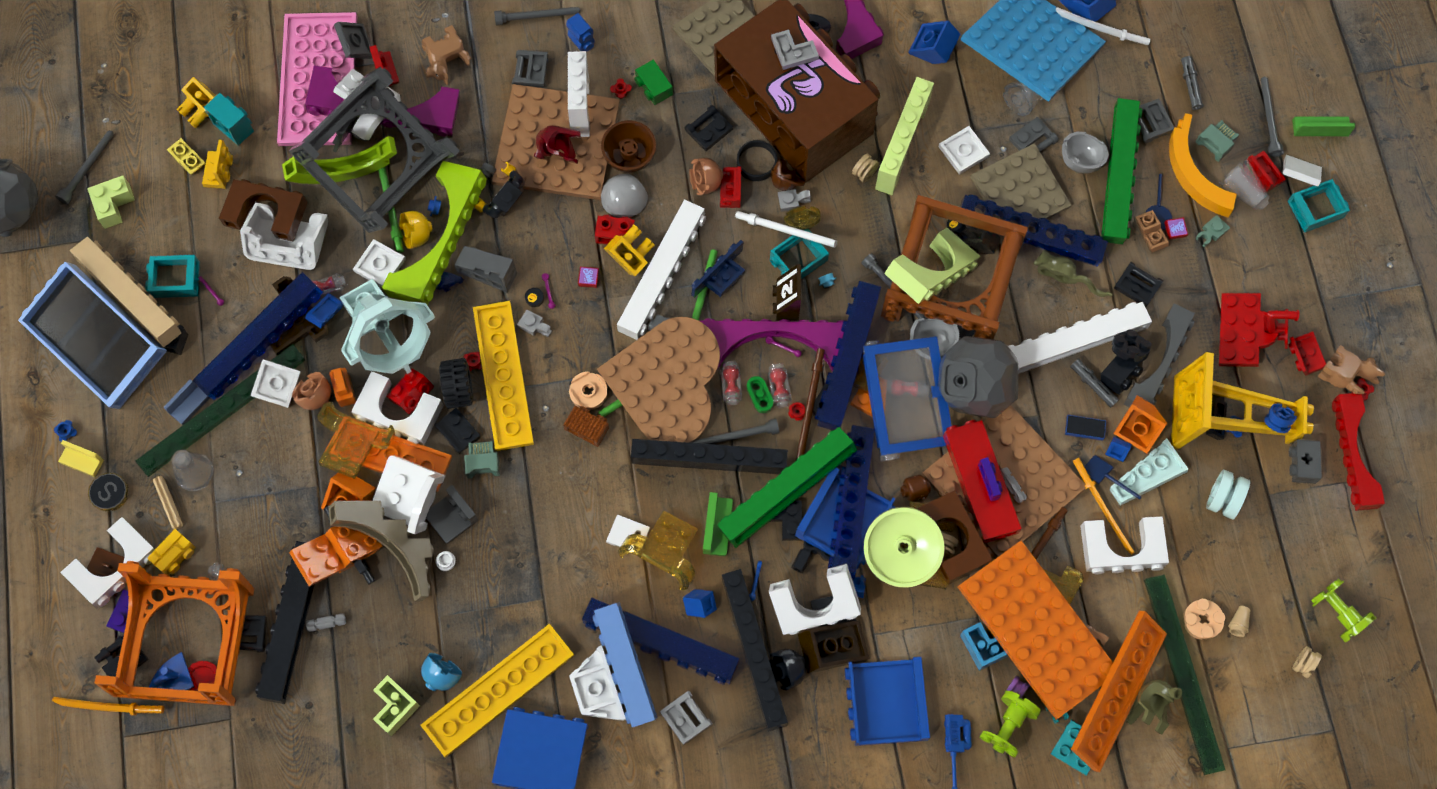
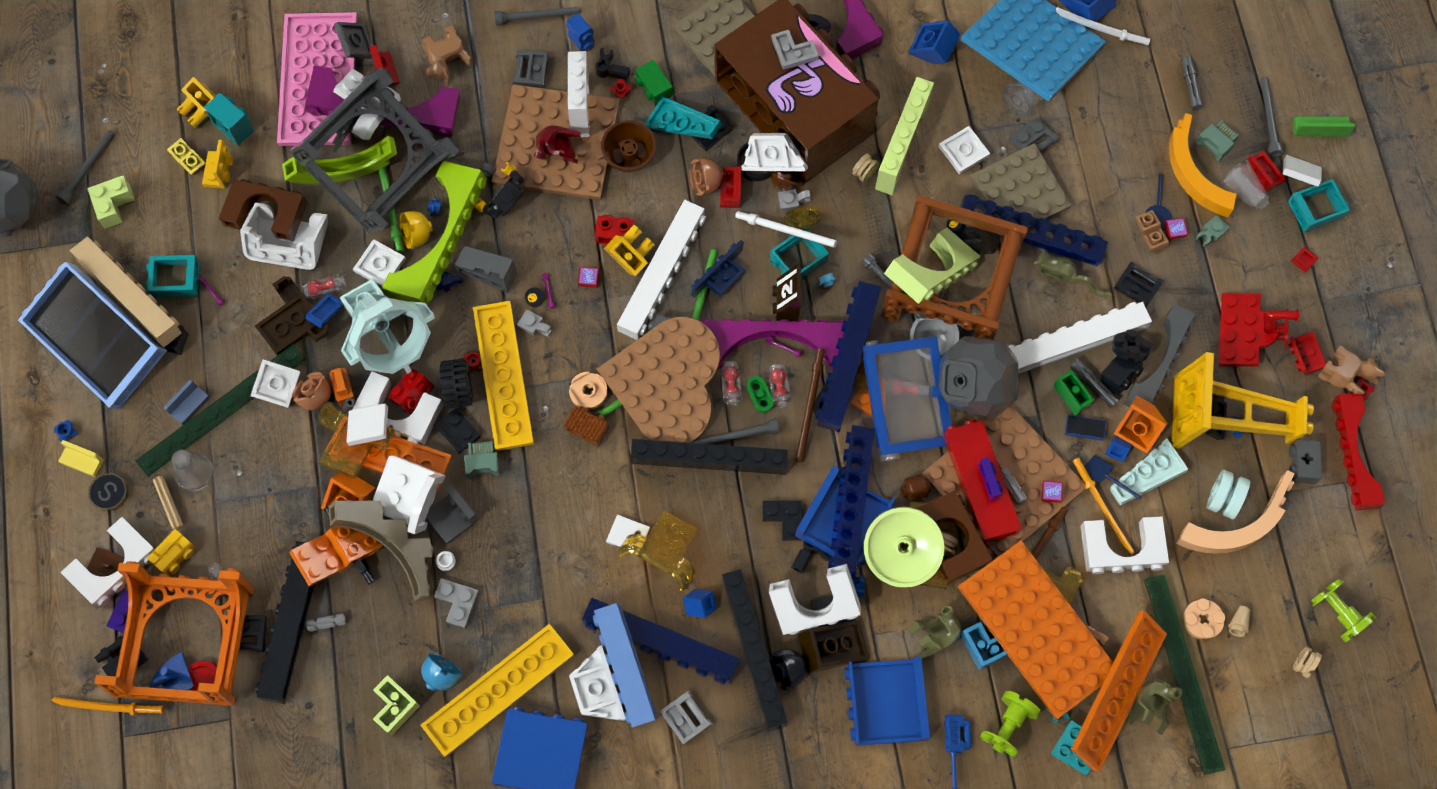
(258, 336): clear blue brick -> none
(348, 405): none -> dark grey arm
(367, 424): none -> white tile
(460, 597): none -> light grey plate
(604, 68): none -> black bar
(623, 196): light grey cylinder -> none
(680, 119): none -> teal wing
(714, 540): bright green panel -> none
(752, 595): blue hinge -> none
(772, 153): none -> white wing
(787, 487): green brick -> none
(792, 411): red plate -> none
(942, 631): none -> olive piece
(1018, 686): medium lavender wheel -> none
(1052, 491): none -> tile
(1073, 393): none -> green brick
(1084, 152): light grey cylinder -> none
(1120, 171): green brick -> none
(1157, 119): dark grey plate -> none
(1229, 541): none -> light nougat arch
(1280, 418): blue wheel -> none
(1304, 259): none -> red tile

